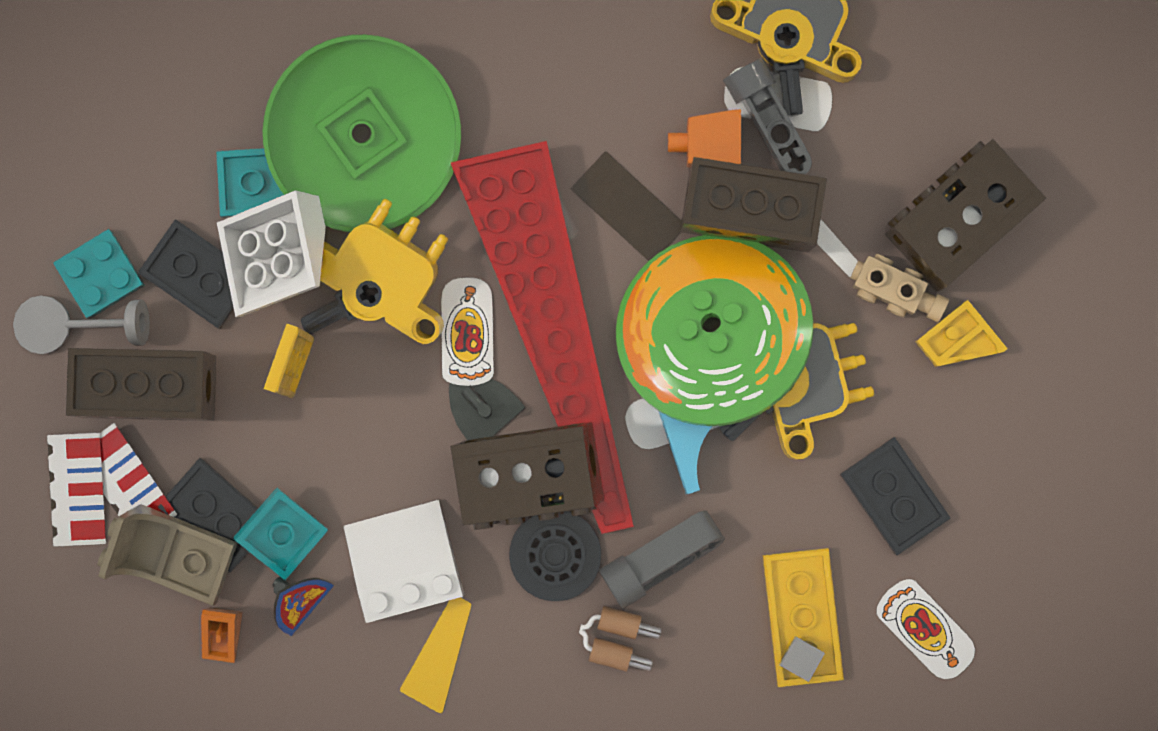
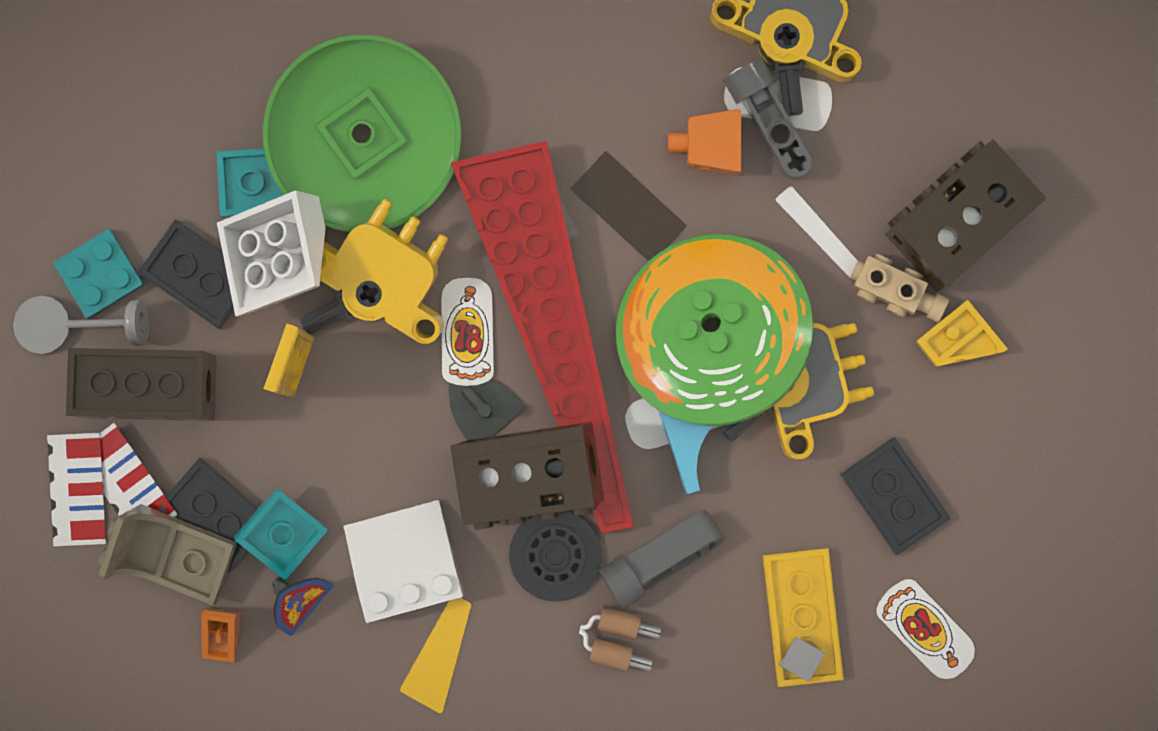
(753, 204): dark brown piece -> none

